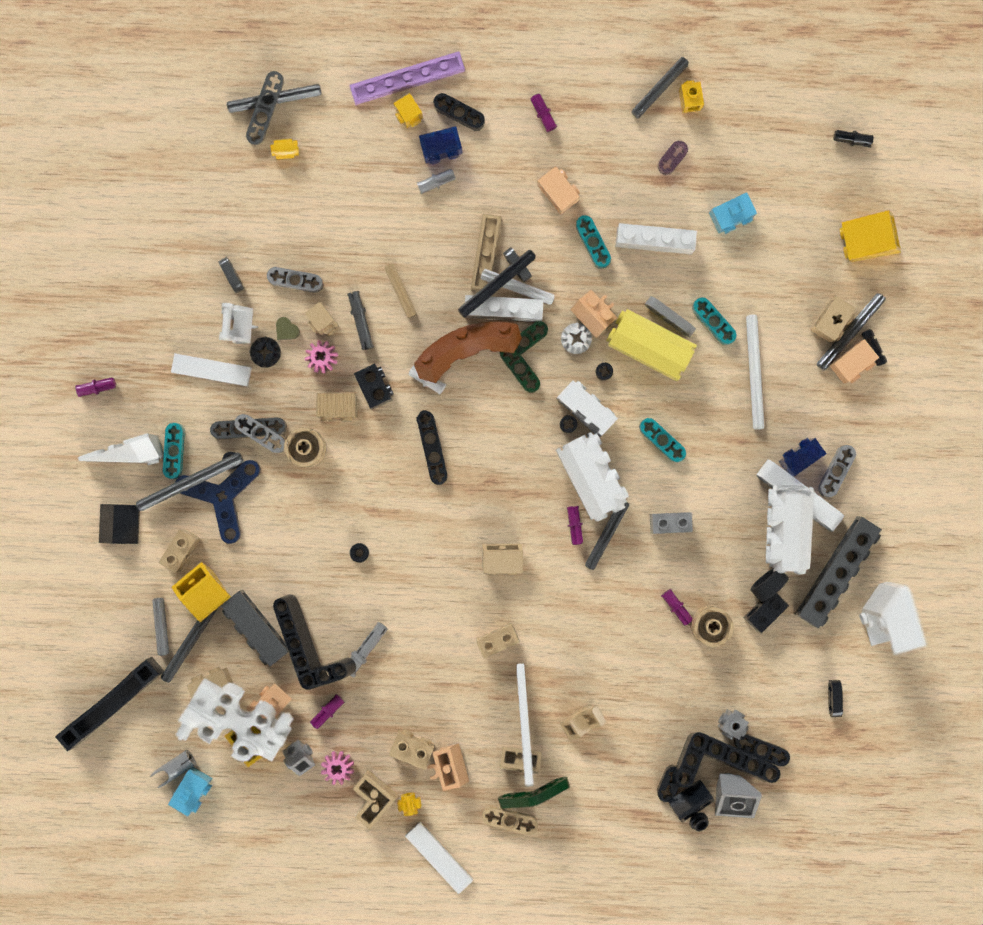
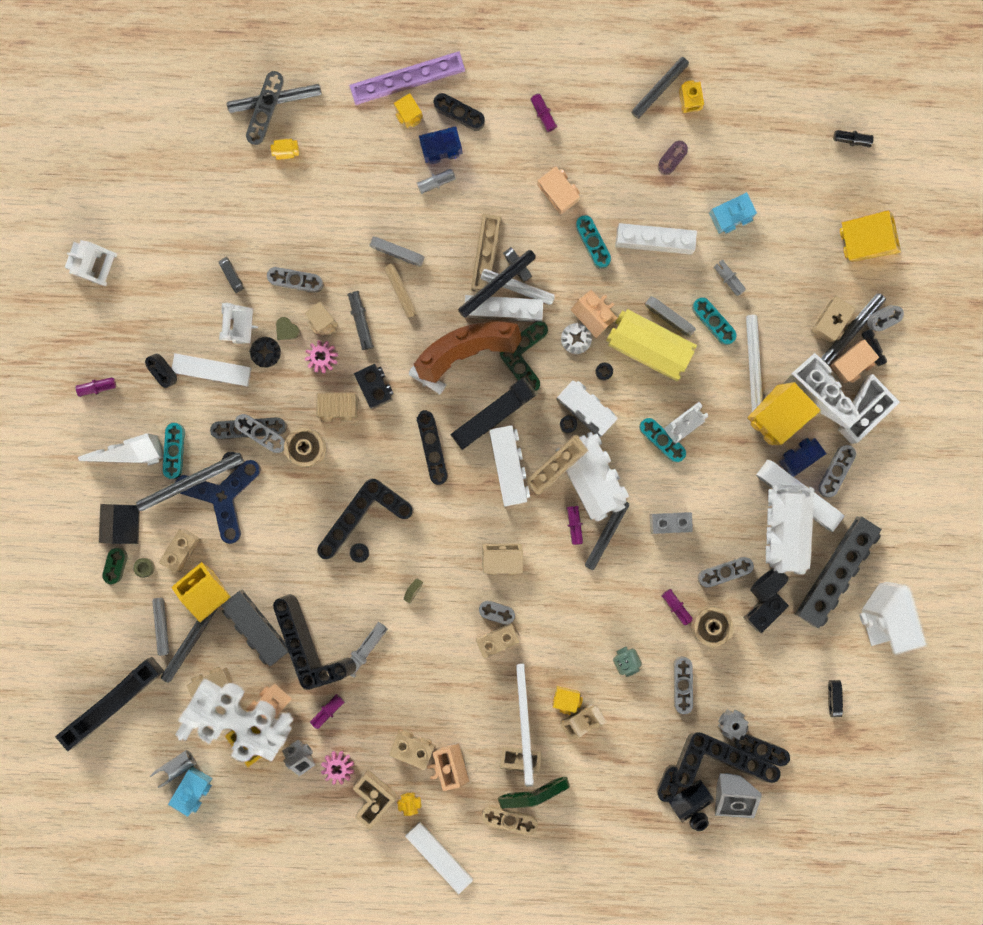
(82, 260): none -> white piece
(110, 564): none -> dark green beam
(144, 567): none -> olive tile
(161, 370): none -> black beam
(360, 513): none -> black beam
(397, 251): none -> light grey beam
(413, 590): none -> olive tile
(493, 414): none -> black beam
(494, 616): none -> light grey beam
(508, 465): none -> white brick
(557, 465): none -> tan tile
(567, 700): none -> yellow brick
(627, 661): none -> sand green head
(686, 423): none -> white hinge
(688, 699): none -> light grey beam
(730, 278): none -> light grey axle
(737, 562): none -> light grey beam
(783, 413): none -> yellow slope
(819, 385): none -> white wedge
(873, 404): none -> white wedge
(886, 321): none -> light grey beam

